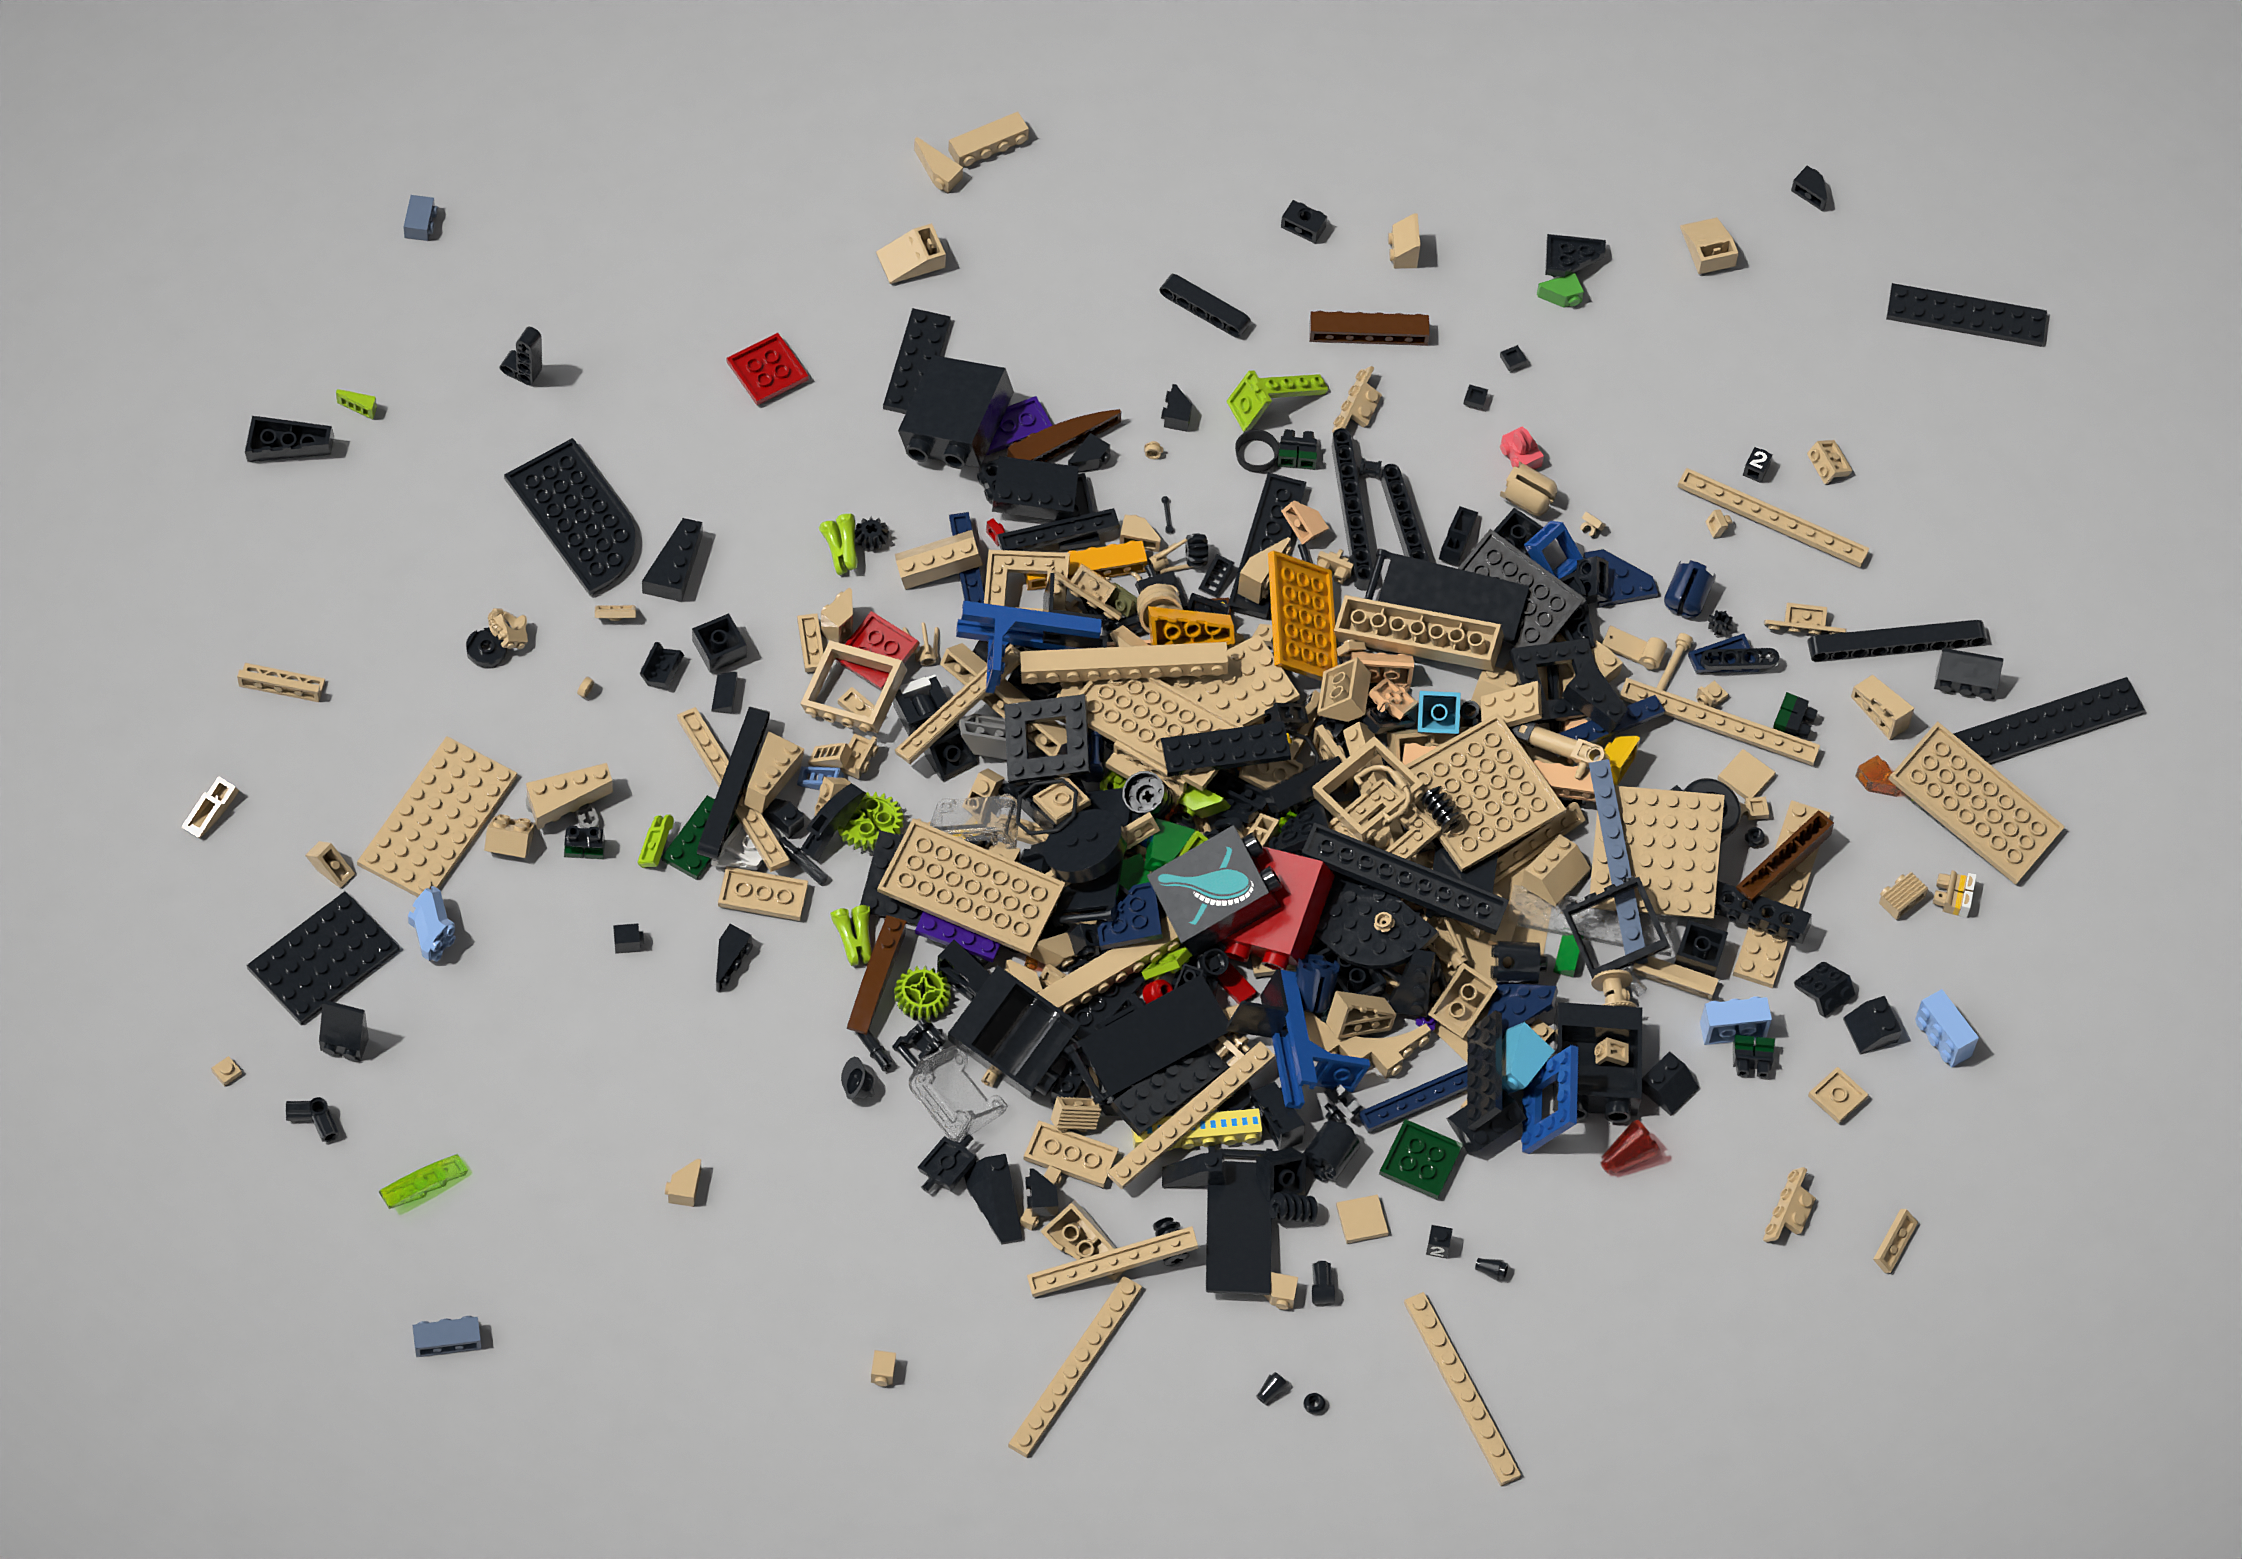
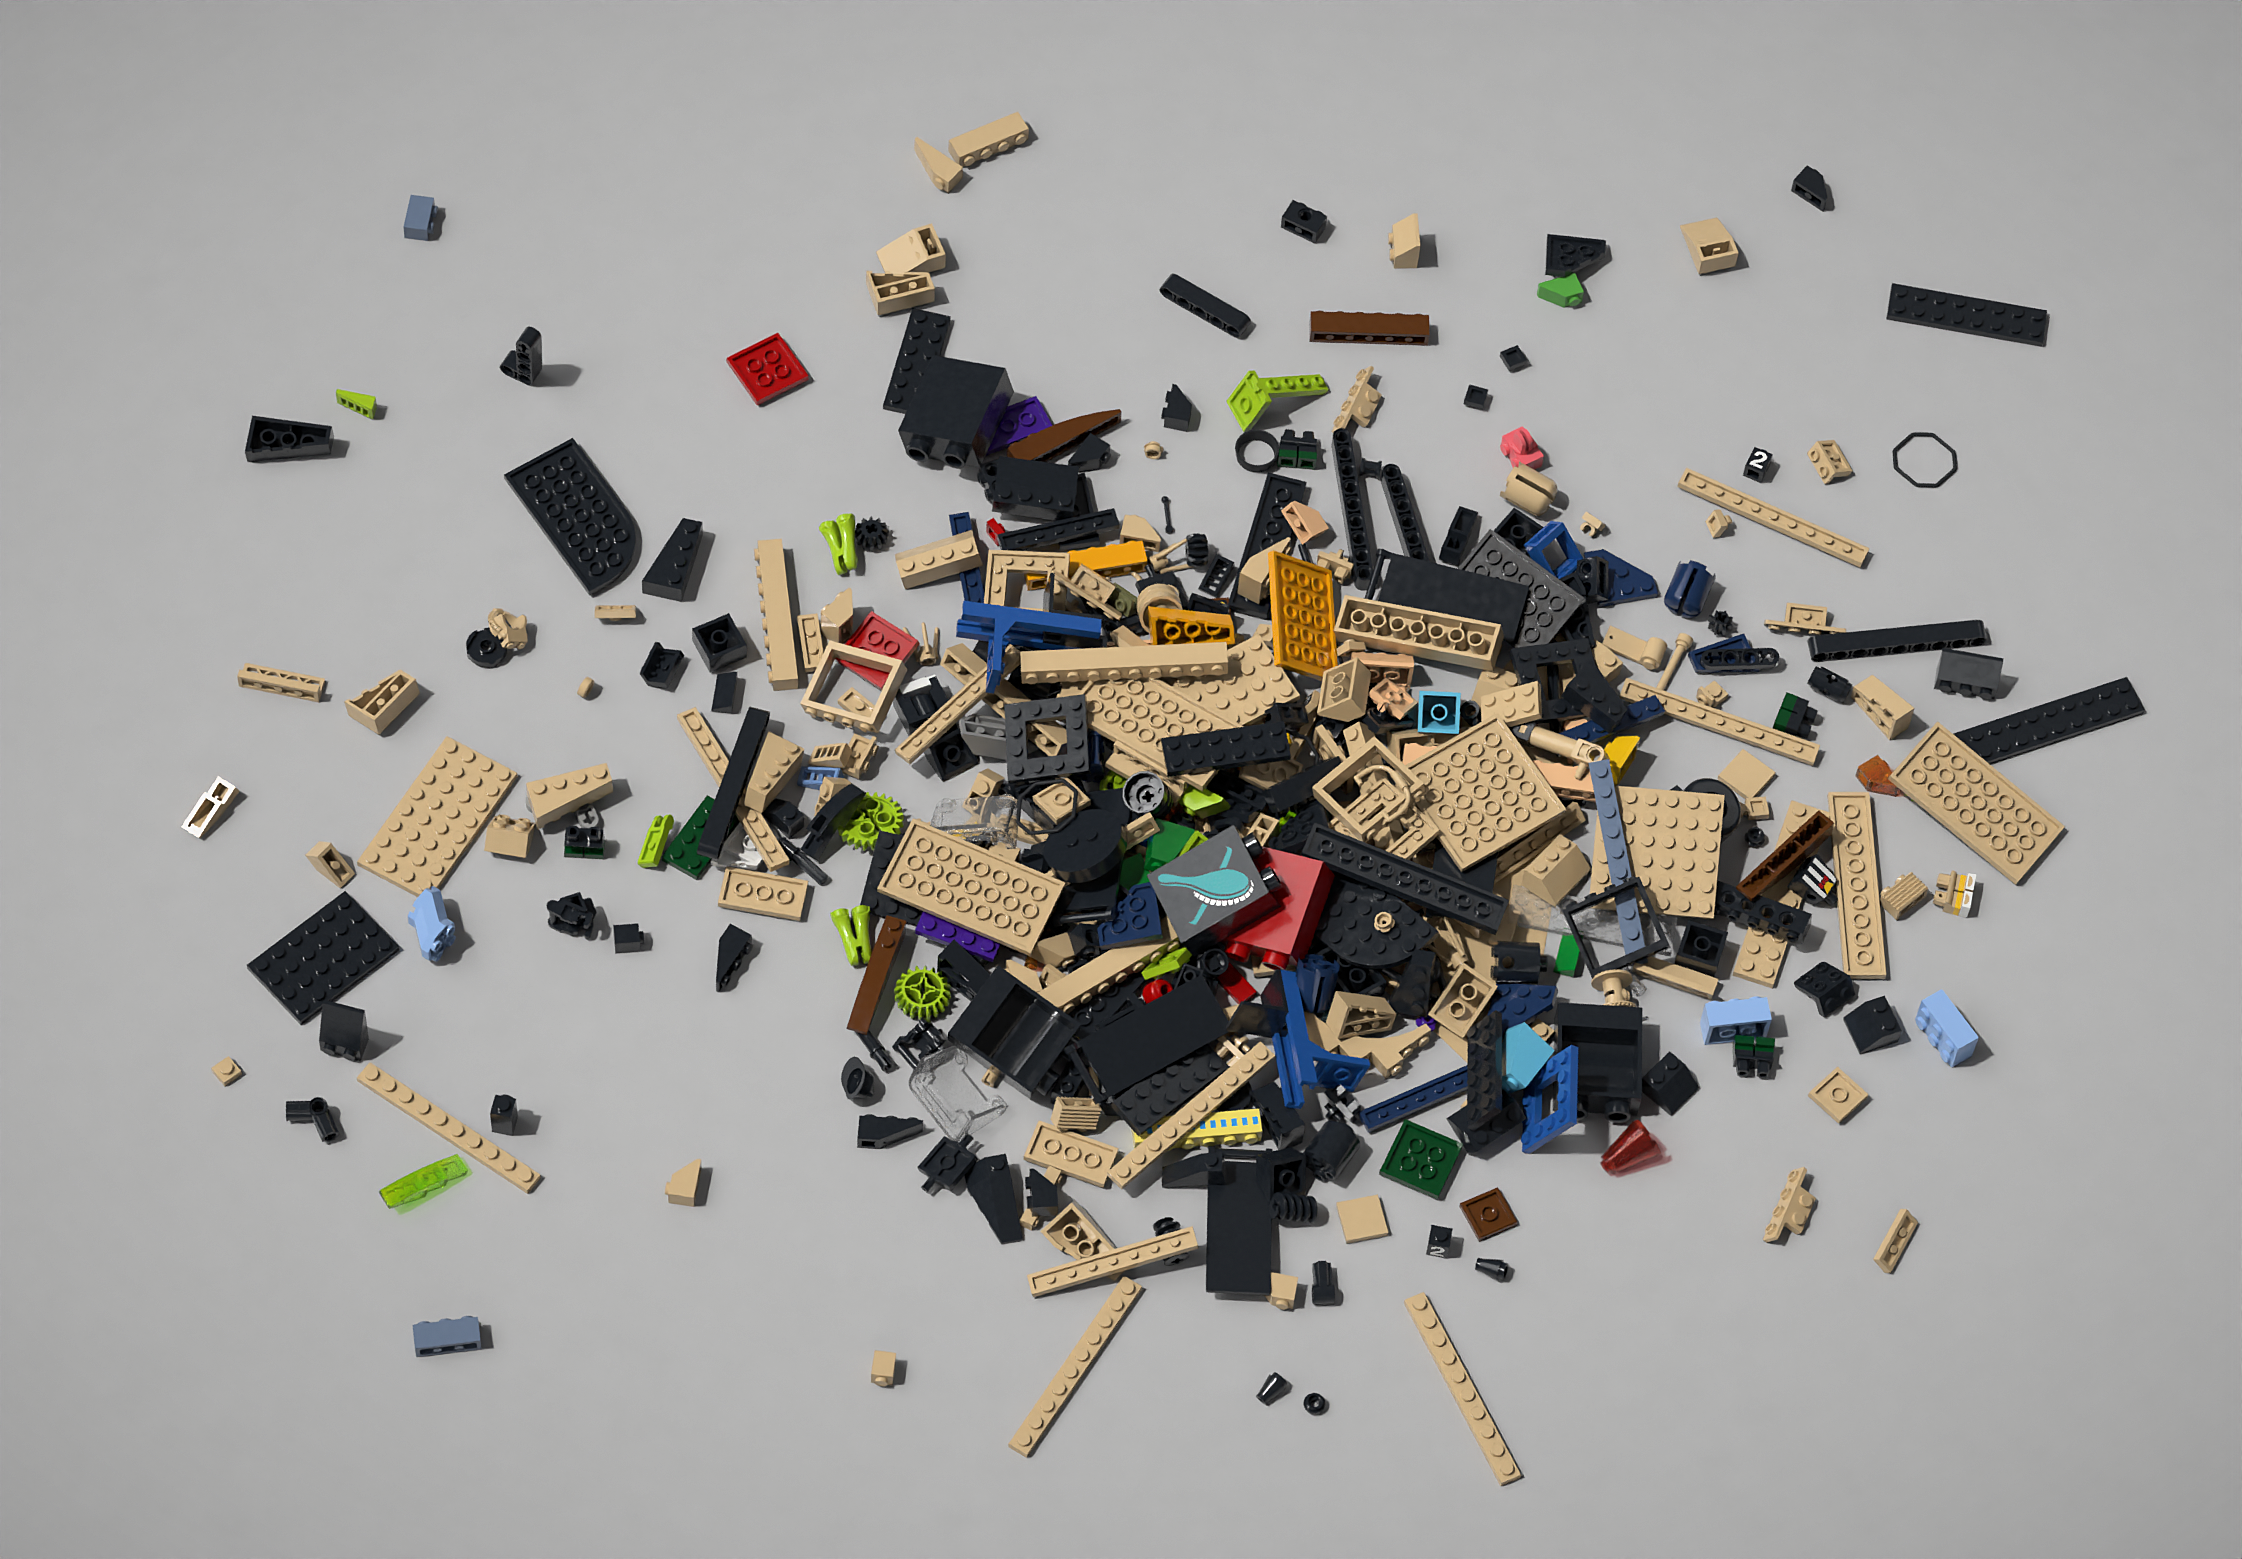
(384, 702): none -> tan wedge
(448, 1128): none -> tan plate
(504, 1114): none -> black brick
(572, 914): none -> black piece
(777, 615): none -> tan brick
(883, 1131): none -> black slope
(899, 291): none -> tan wedge
(1440, 809): black piece -> none
(1488, 1214): none -> reddish brown tile
(1612, 1051): tan bracket -> none
(1814, 881): none -> black torso
(1822, 679): none -> black piece
(1856, 885): none -> tan plate
(1909, 478): none -> black piece

